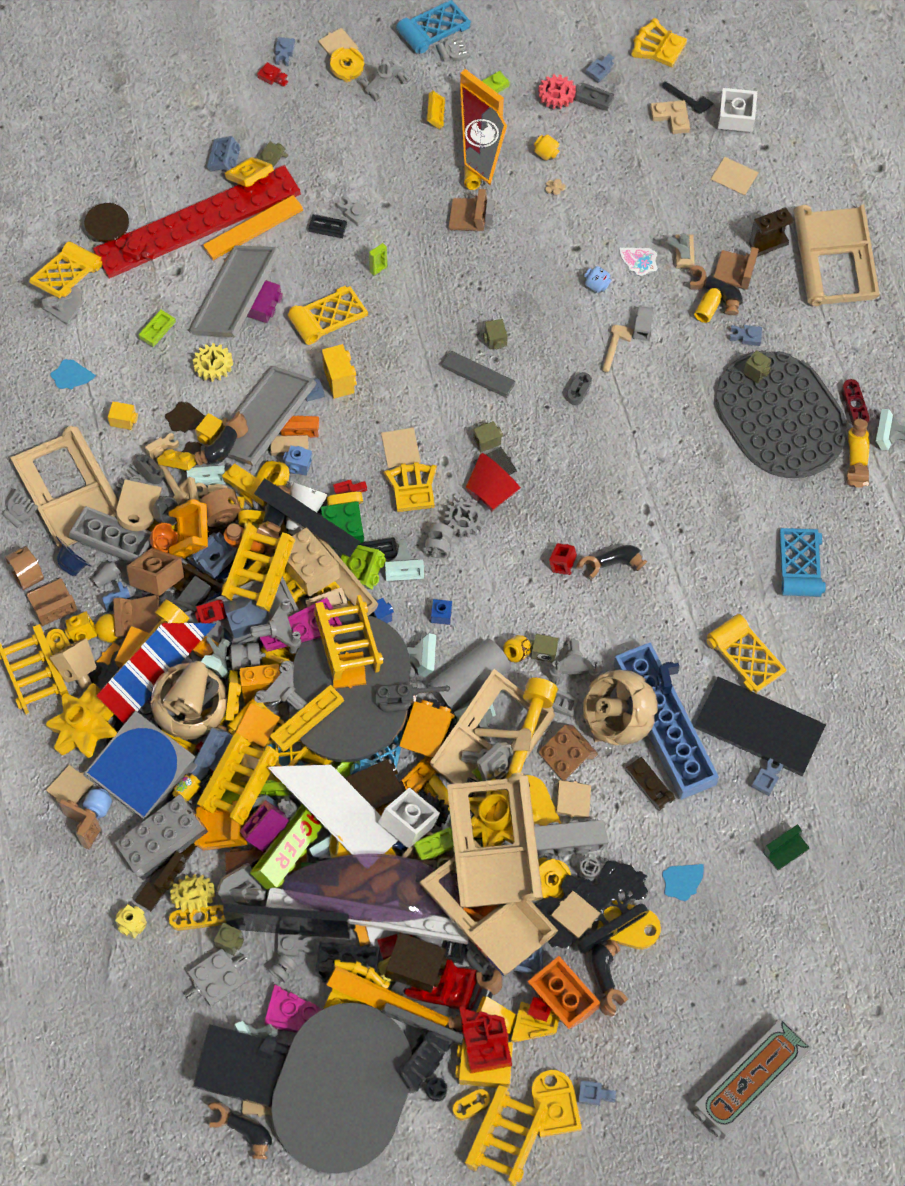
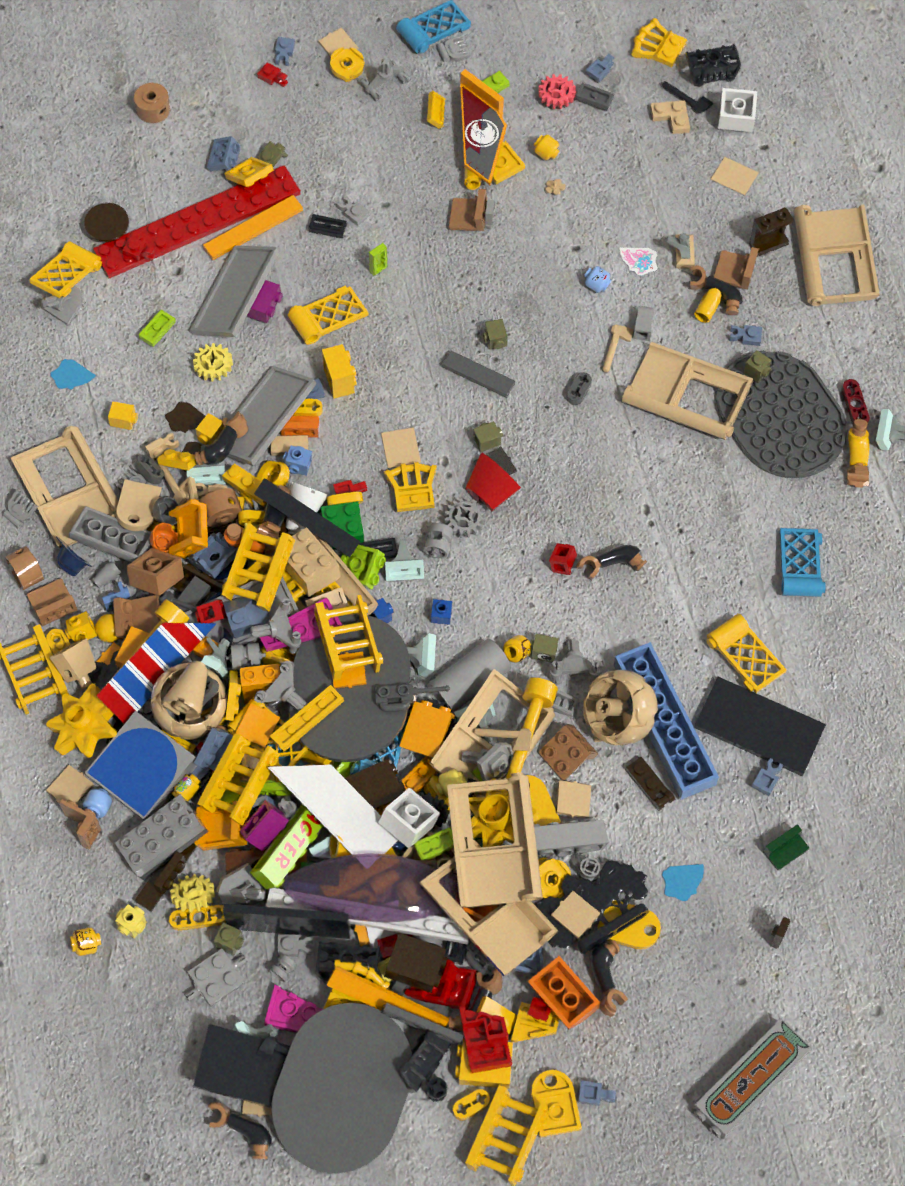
(85, 941): none -> yellow head
(148, 109): none -> medium nougat piece
(305, 408): none -> yellow beam
(449, 777): none -> light yellow head
(507, 164): none -> yellow plate
(664, 679): dark blue bracket -> none
(665, 378): none -> tan piece
(716, 64): none -> black piece
(779, 932): none -> dark brown plate

